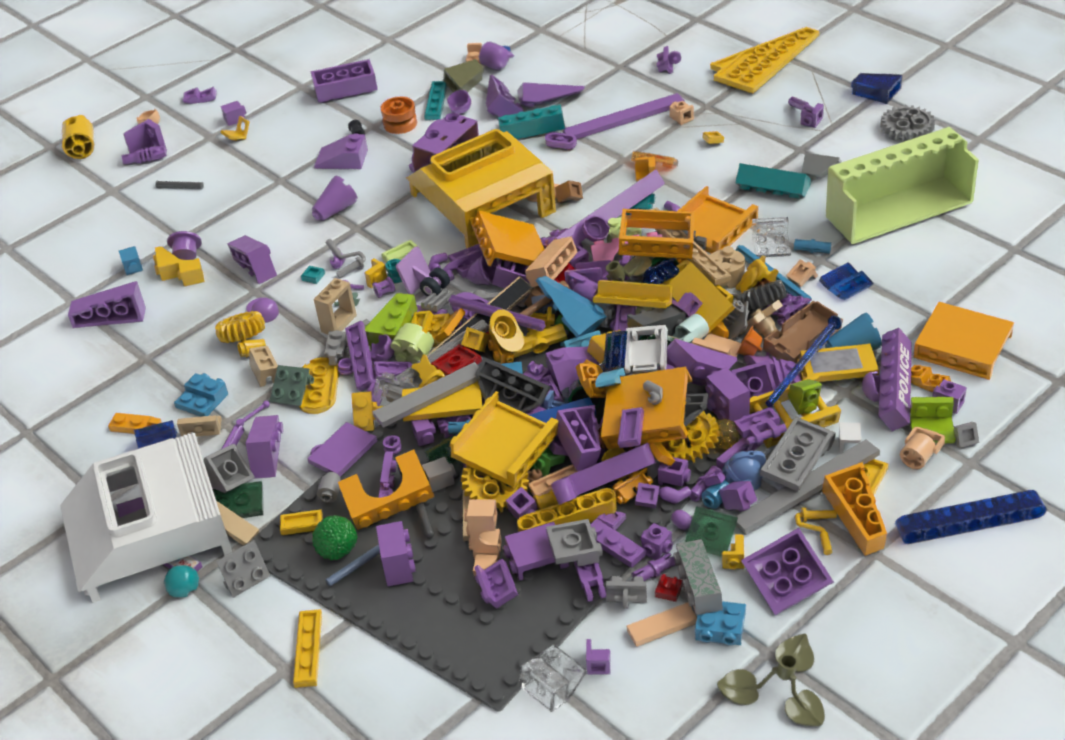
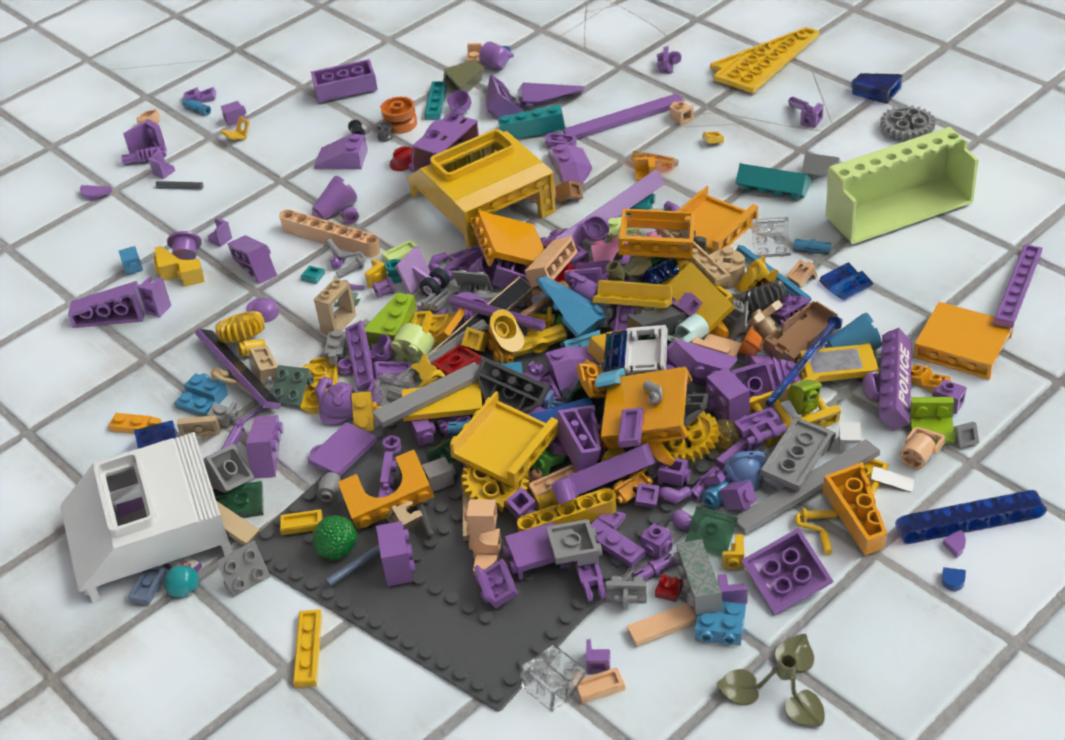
(77, 137): yellow cylinder -> none
(94, 192): none -> medium lavender tile
(147, 585): none -> sand blue plate
(154, 297): none -> medium lavender hinge
(159, 166): none -> medium lavender panel
(196, 106): none -> dark azure pin
(221, 234): none -> medium lavender panel
(221, 375): none -> tan piece
(224, 414): none -> light grey bracket
(238, 369): none -> tile
(322, 230): none -> light nougat beam
(323, 383): none -> medium lavender arm
(336, 404): none -> medium lavender helmet
(350, 215): none -> medium lavender tile
(384, 132): none -> dark grey wheel
(400, 514): none -> tan hinge
(401, 158): none -> red piece
(471, 282): none -> light grey hinge
(570, 163): none -> medium lavender wedge
(600, 685): none -> light nougat tile
(732, 593): none -> medium lavender panel
(892, 479): none -> white sticker
(953, 578): none -> blue tile
(955, 543): none -> medium lavender tile
(1018, 286): none -> medium lavender tile

